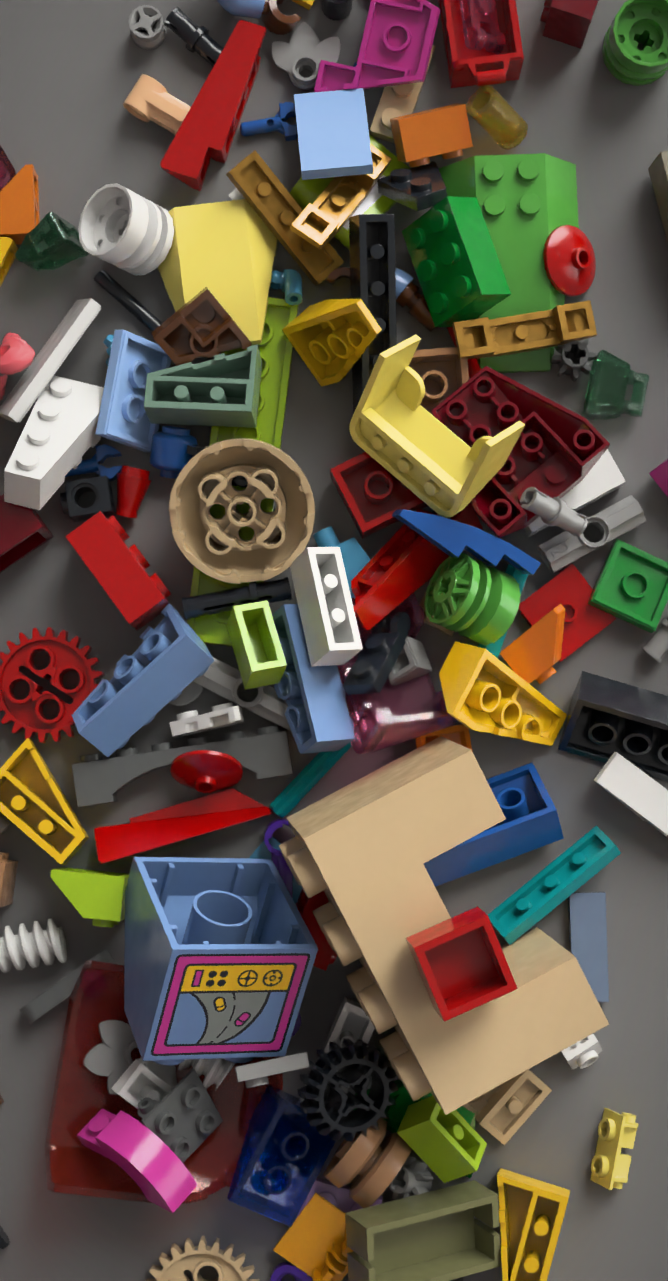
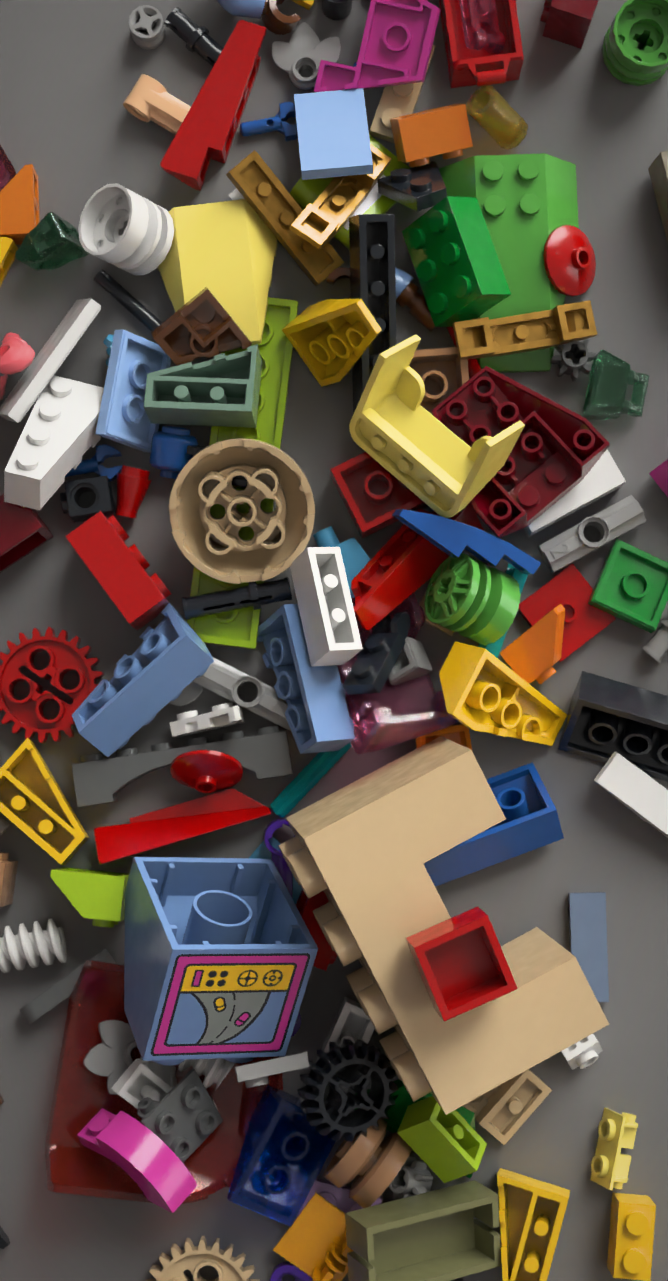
(256, 644): lime piece -> none
(290, 283): dark azure arm -> none
(553, 511): light grey pin -> none
(553, 884): teal plate -> none
(631, 1236): none -> yellow brick

